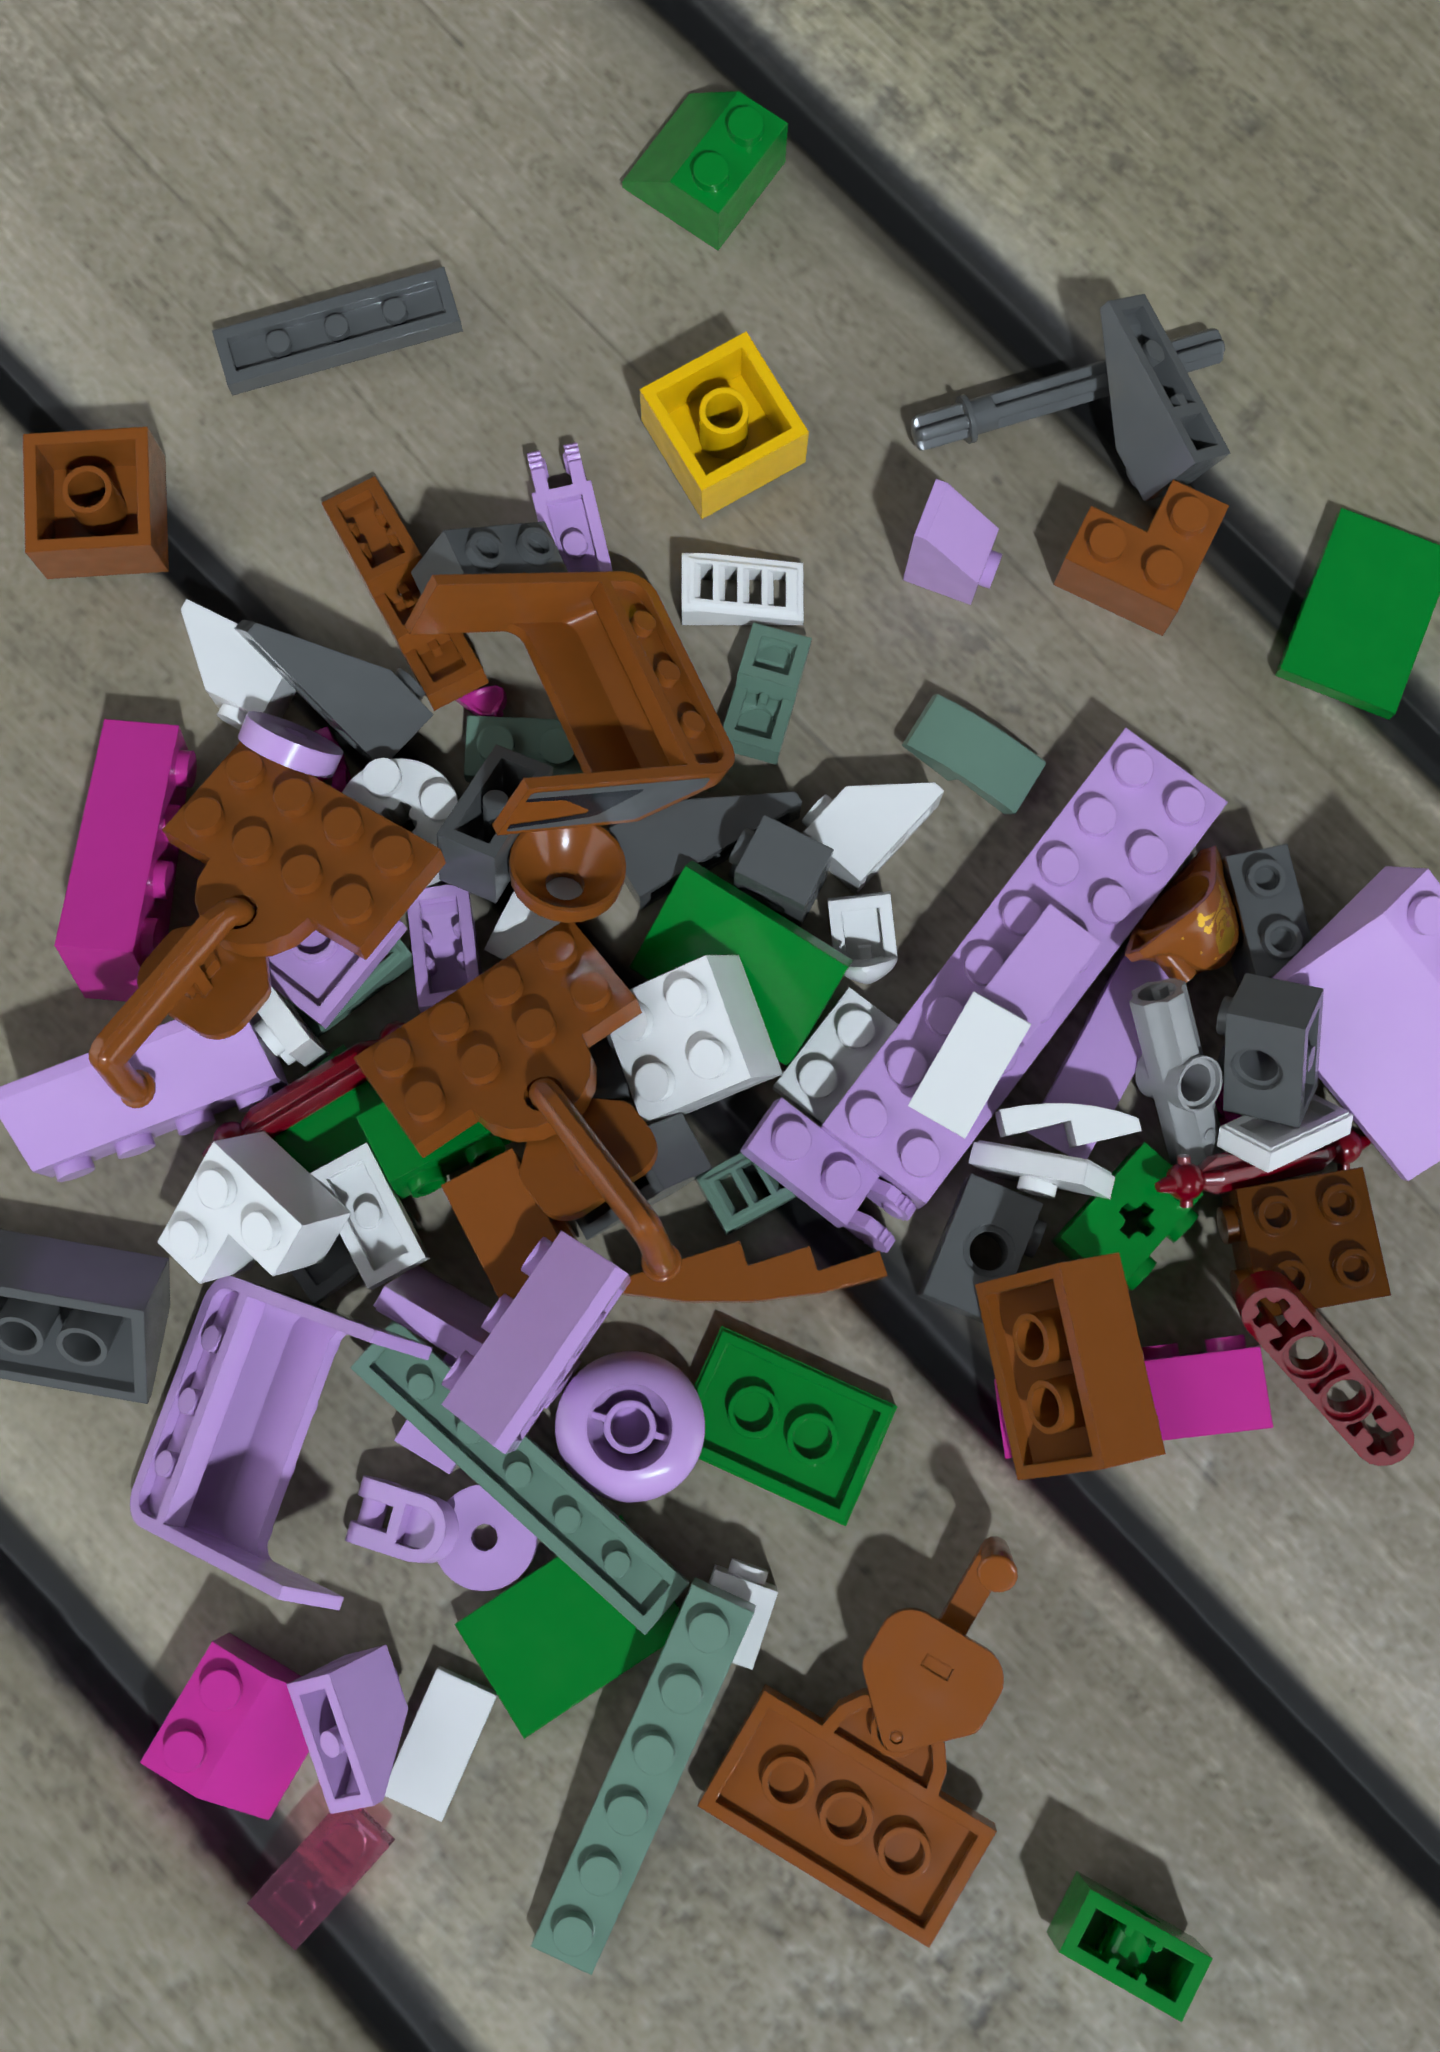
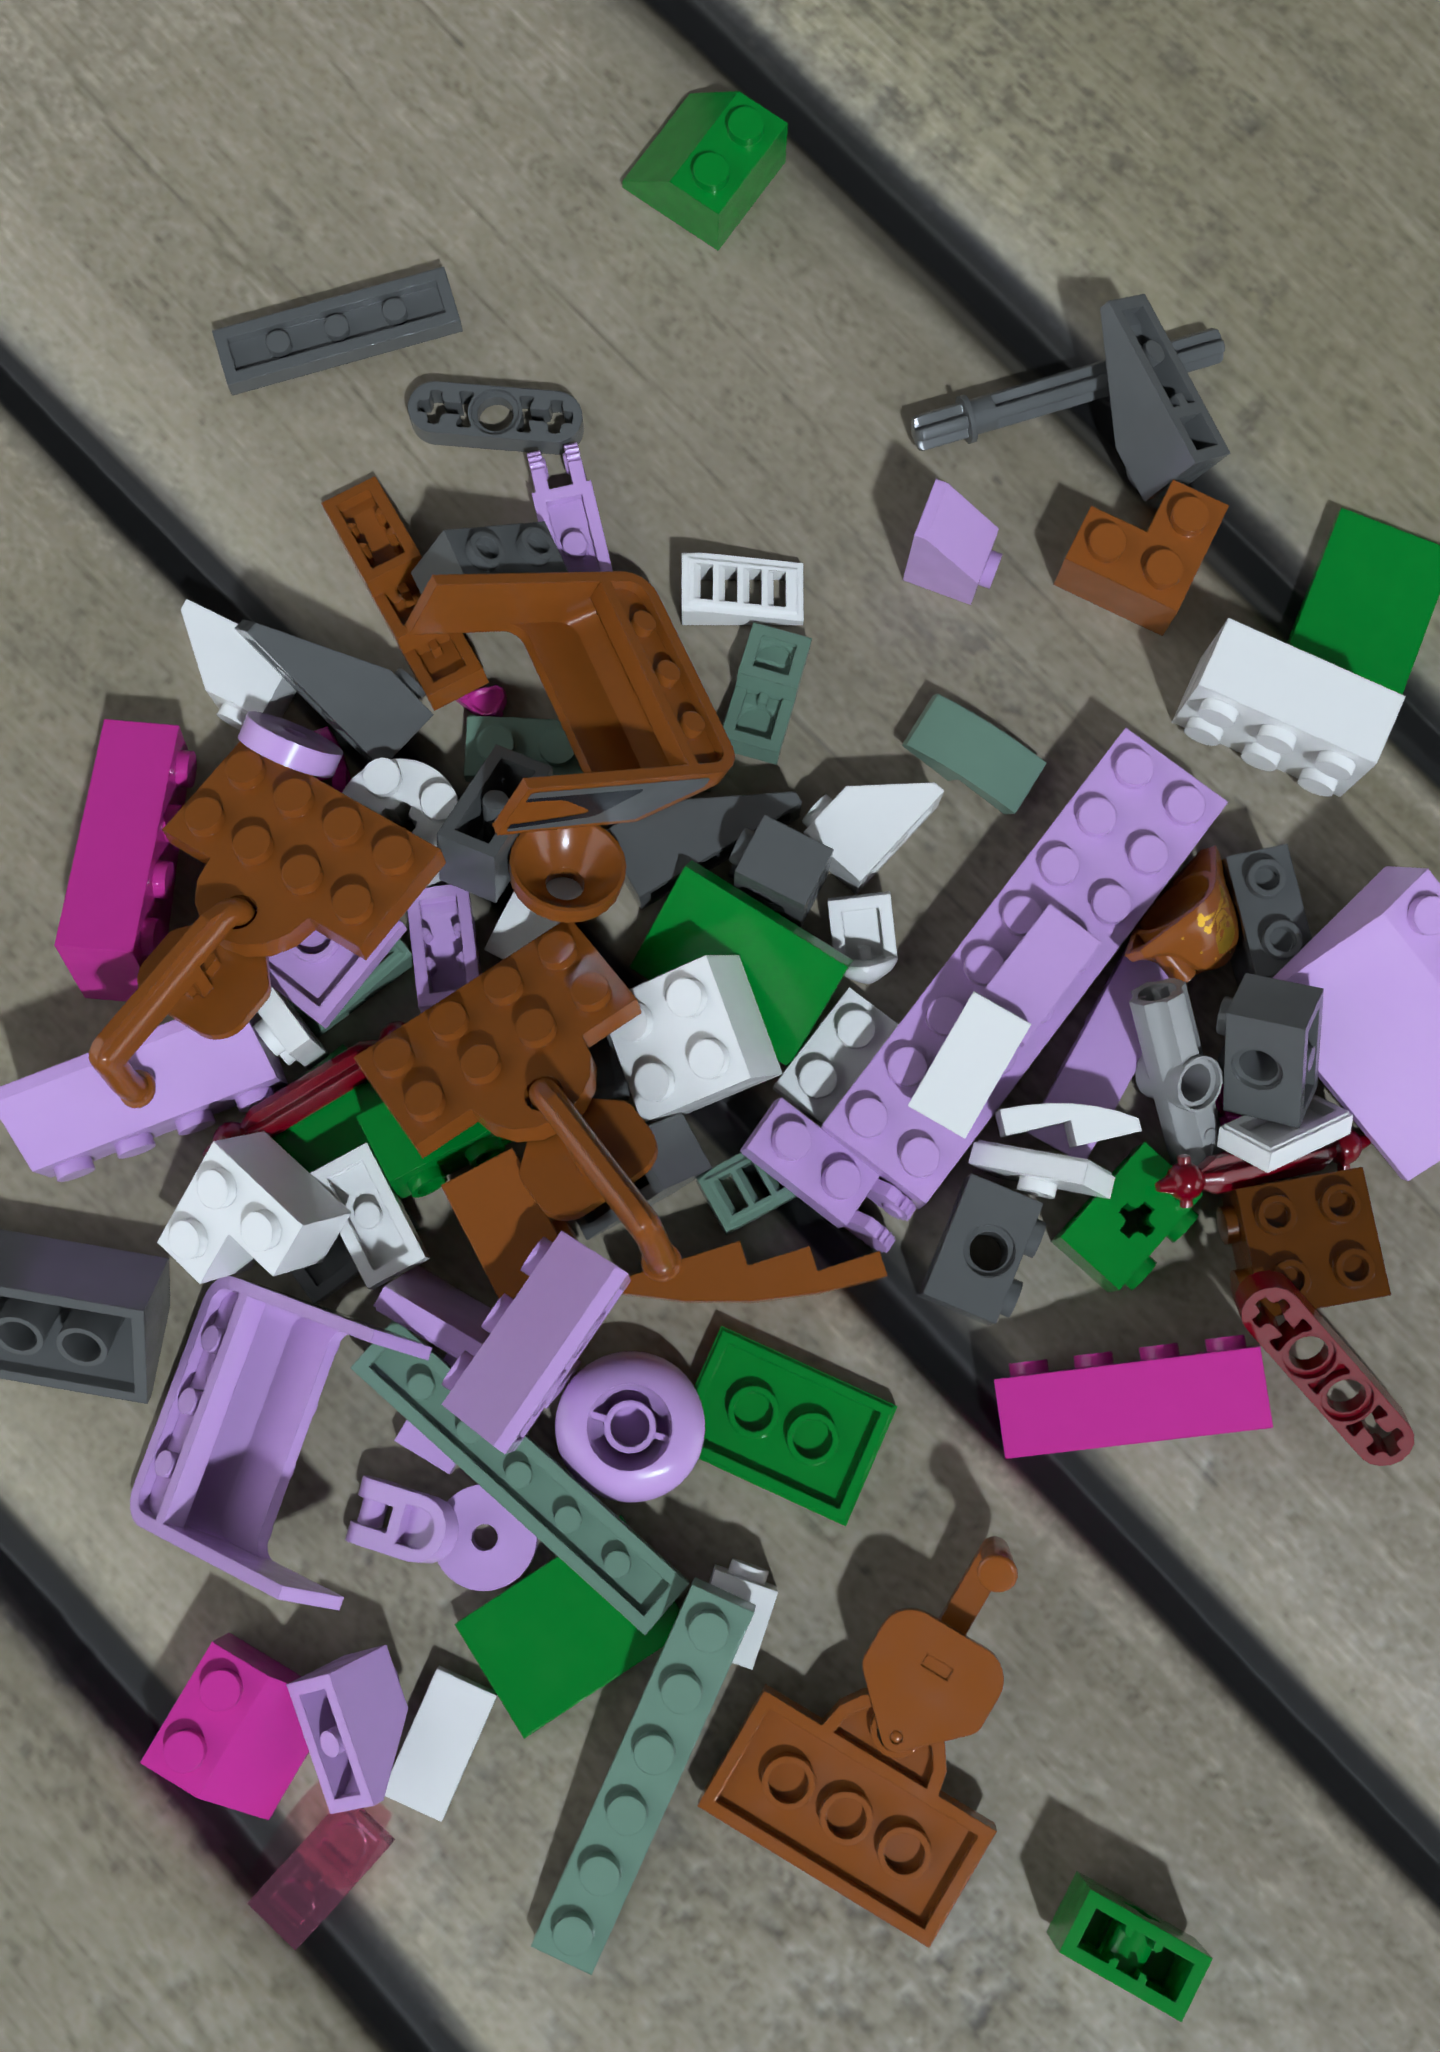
(95, 502): dark orange brick -> none
(480, 397): none -> dark grey beam
(724, 425): yellow brick -> none
(1069, 1368): dark orange slope -> none
(1287, 710): none -> white brick

